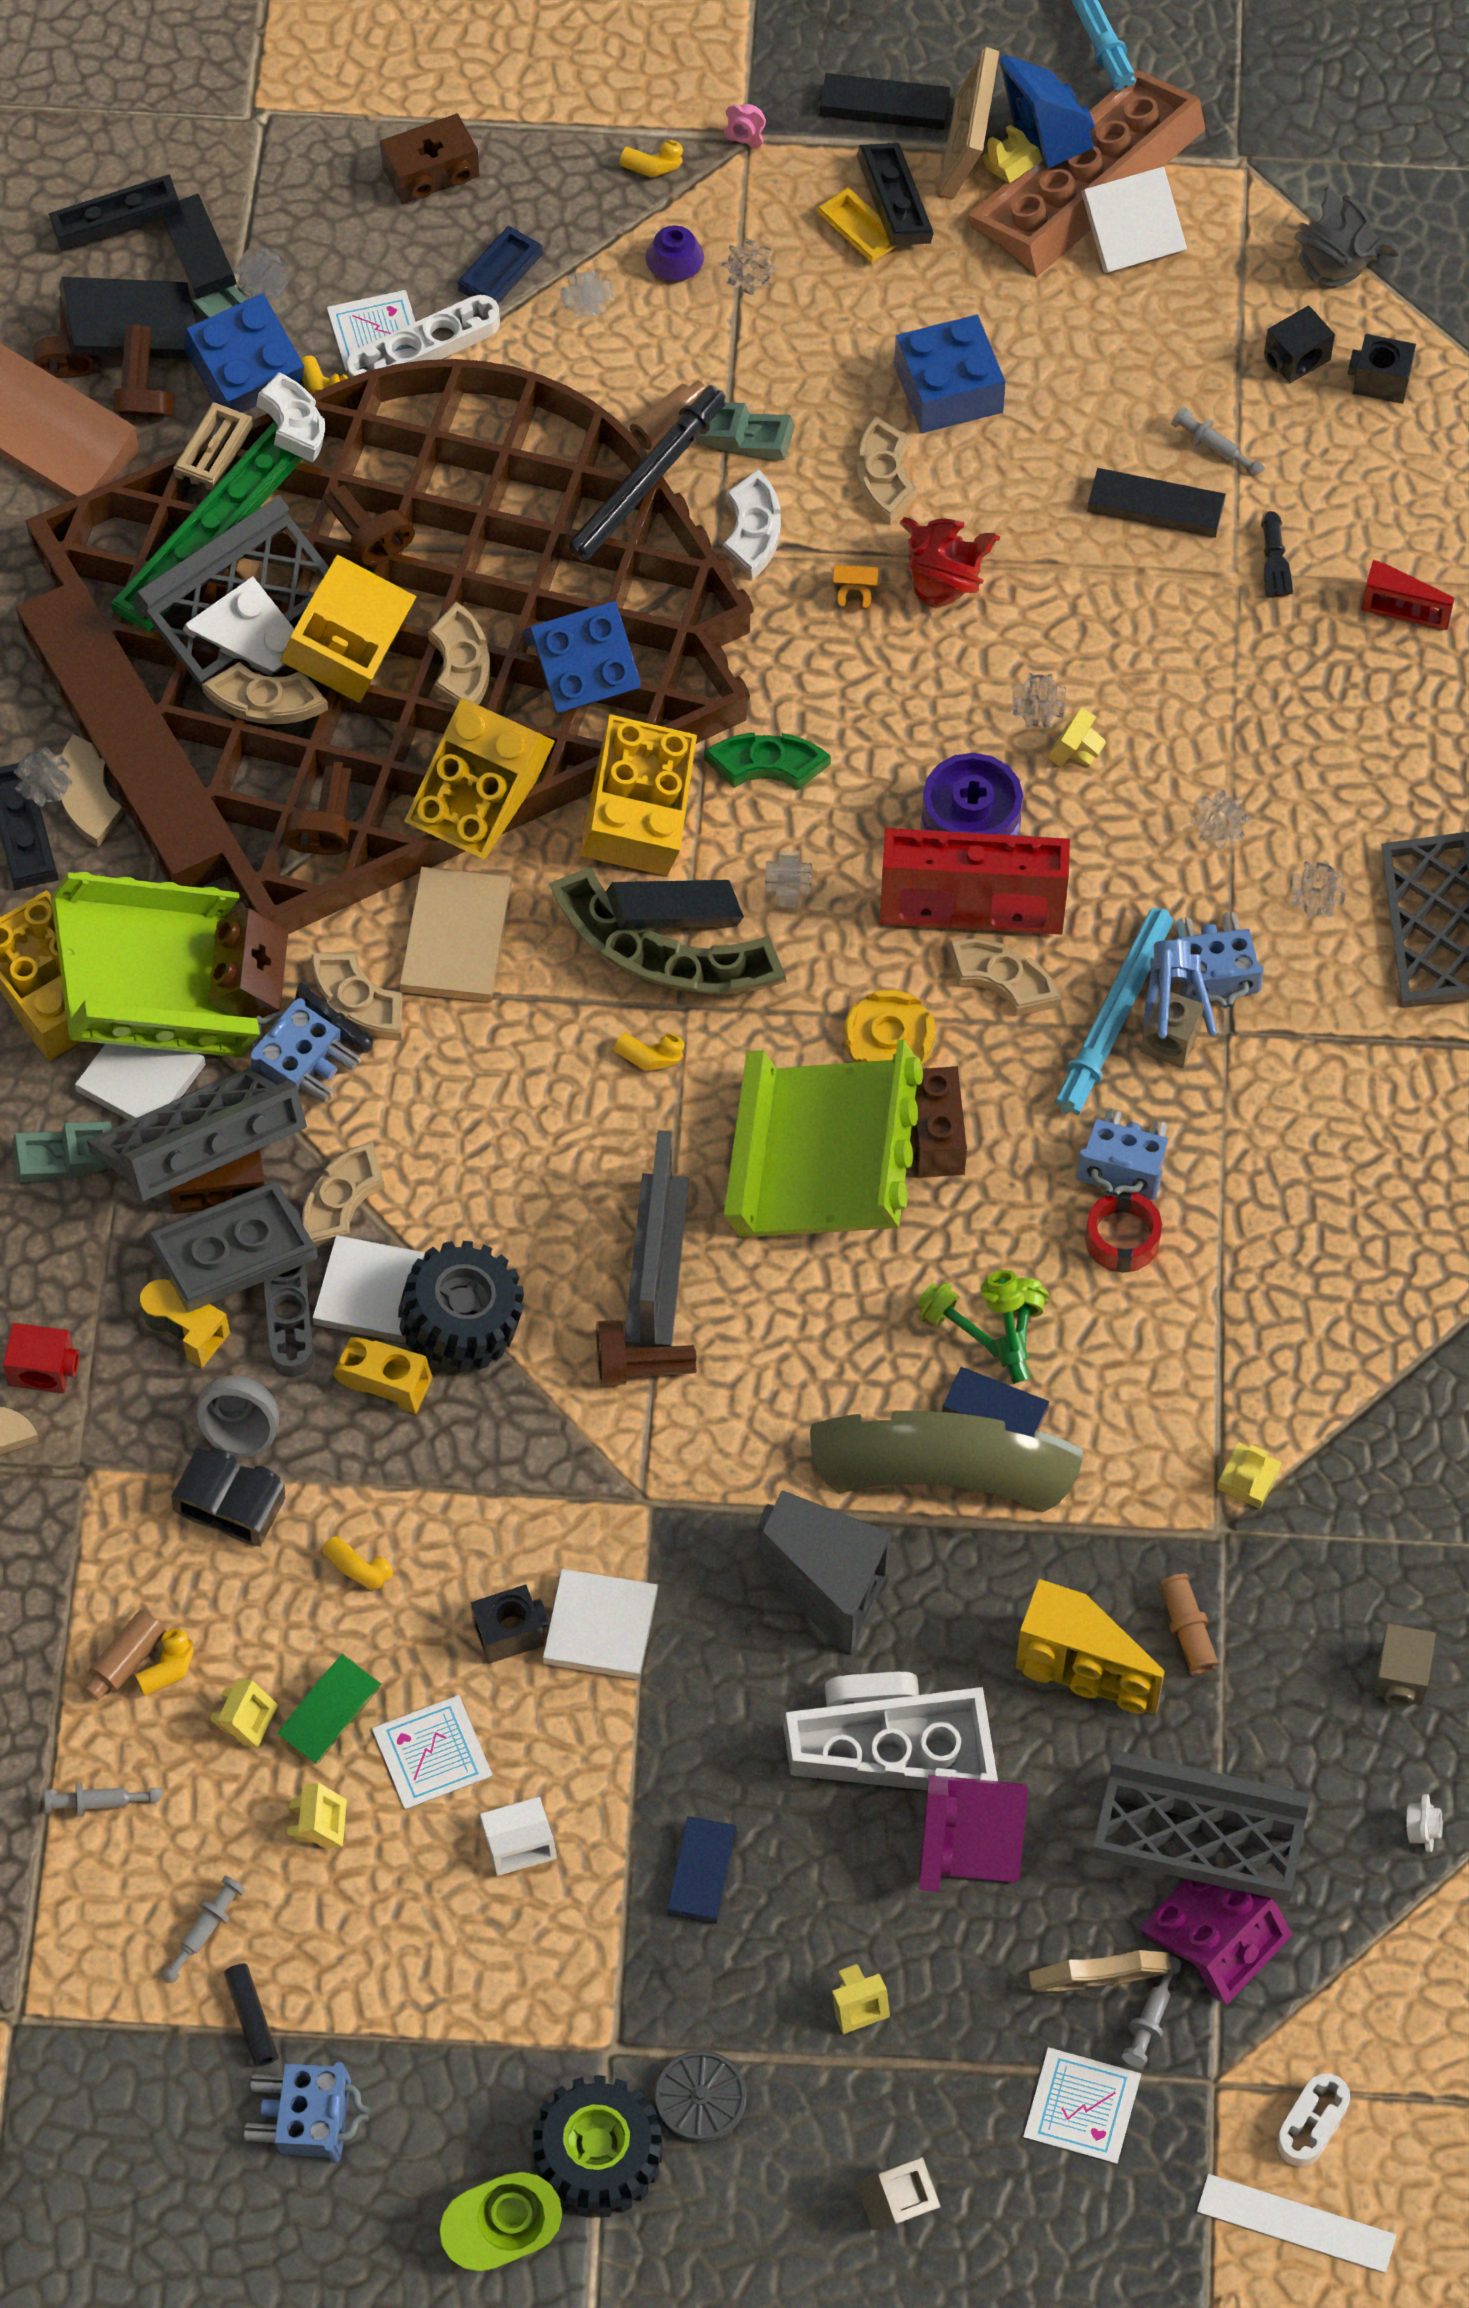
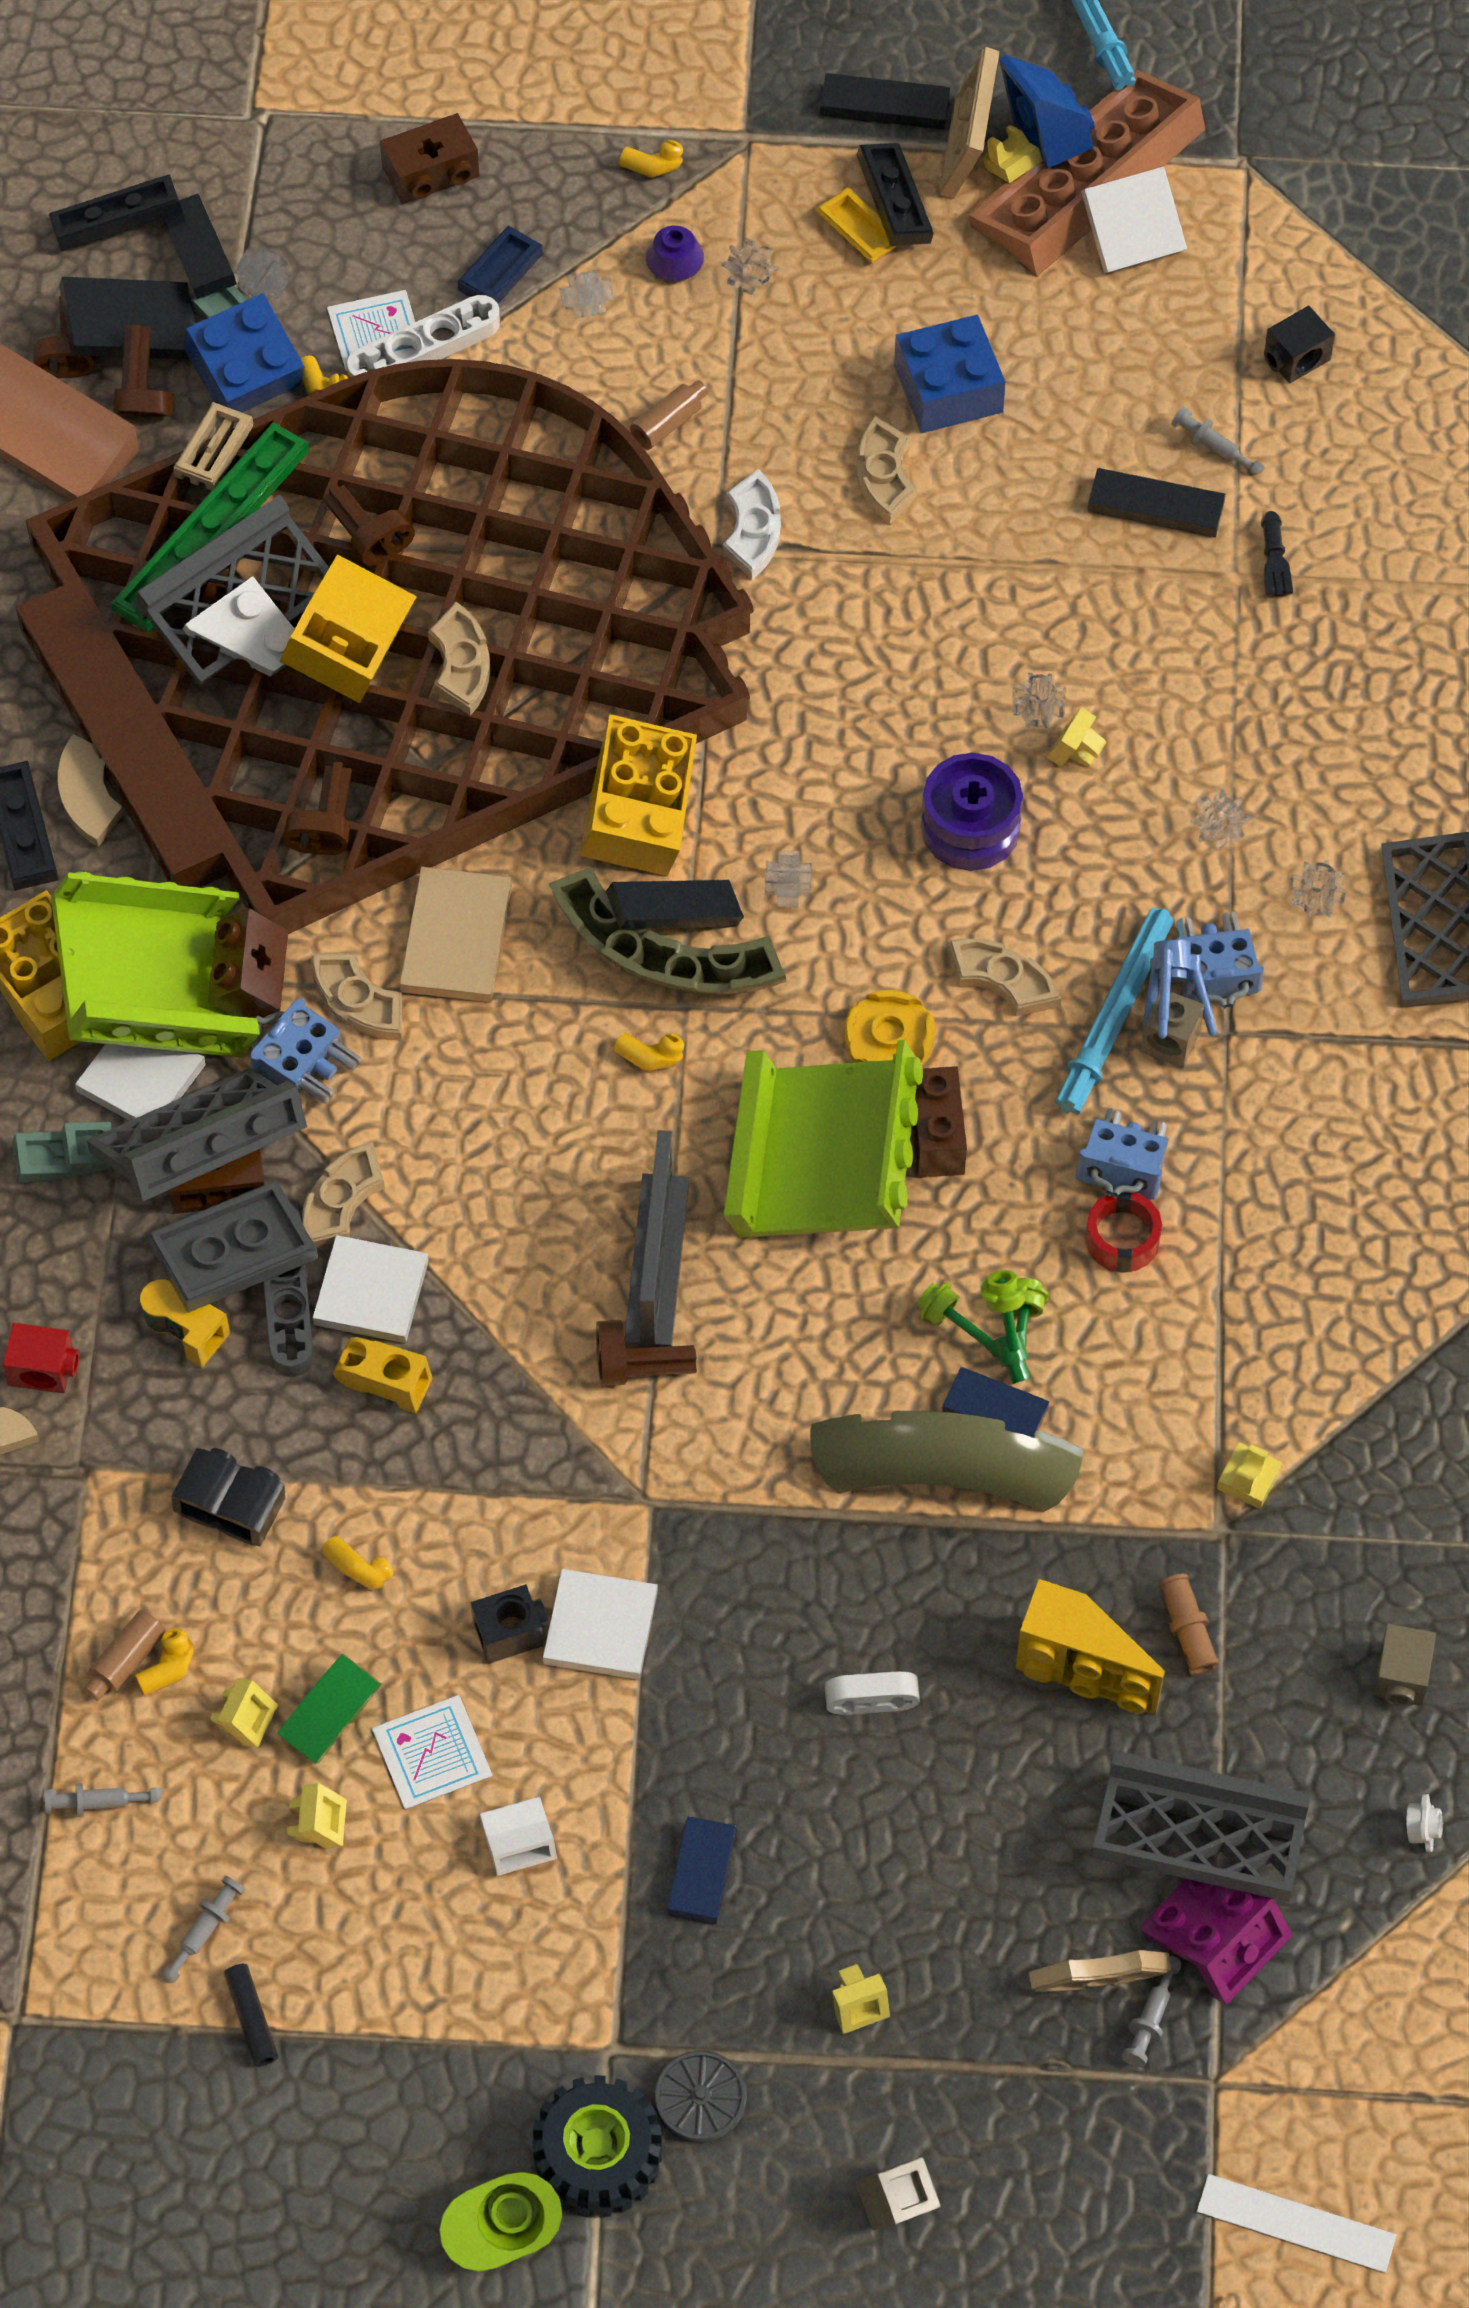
(43, 776): clear gear -> none
(238, 1415): light grey hat -> none
(264, 697): tan tile -> none
(297, 418): white tile -> none
(320, 2122): medium blue piece -> none
(359, 1040): black piece -> none
(461, 1306): black wheel -> none
(478, 778): yellow slope -> none
(584, 656): blue bracket -> none
(693, 421): black axle -> none
(747, 116): bright pink plate -> none
(749, 434): sand green slope -> none
(767, 756): green tile -> none
(824, 1563): dark grey slope -> none
(855, 579): light orange tile -> none
(894, 1740): white wedge -> none
(942, 562): red helmet -> none
(972, 1830): magenta bracket -> none
(974, 881): red window -> none
(1082, 2105): white sticker -> none
(1303, 2114): white beam -> none
(1340, 242): dark grey helmet -> none
(1382, 368): black brick -> none
(1405, 597): red slope -> none

